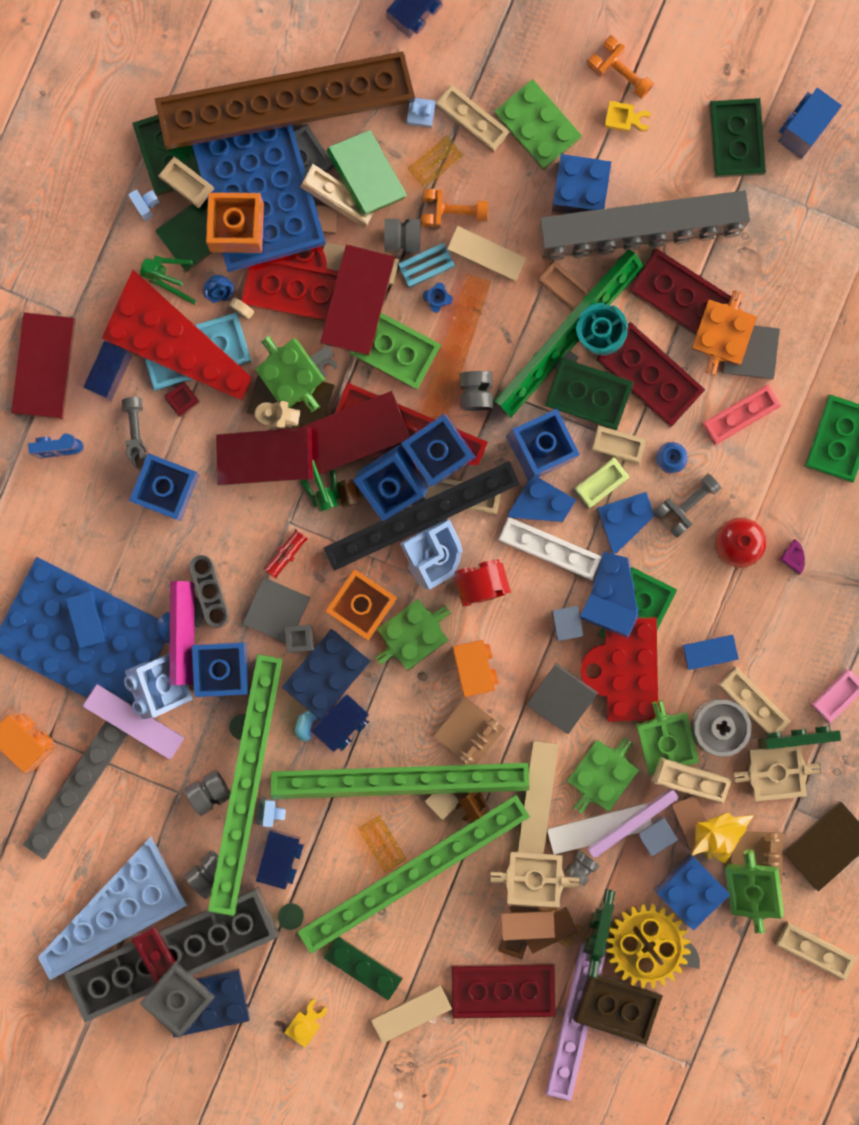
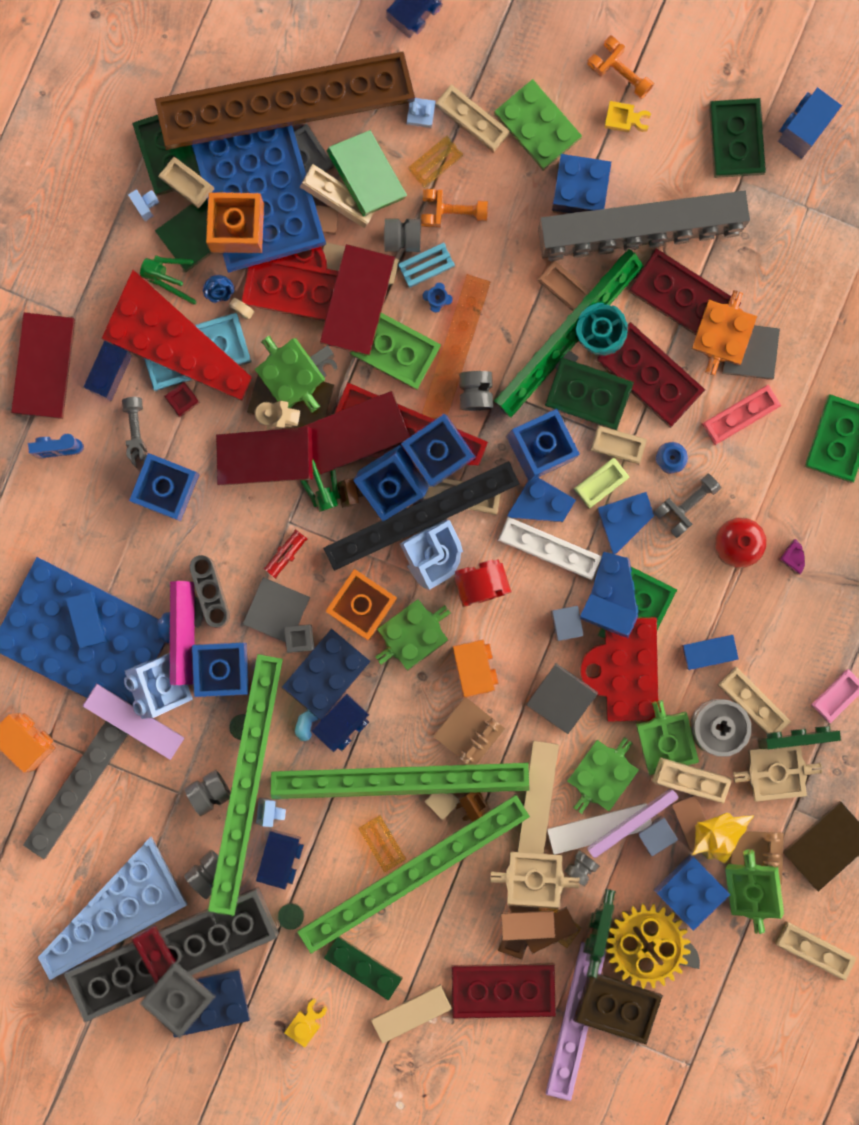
(486, 254): tan tile -> none

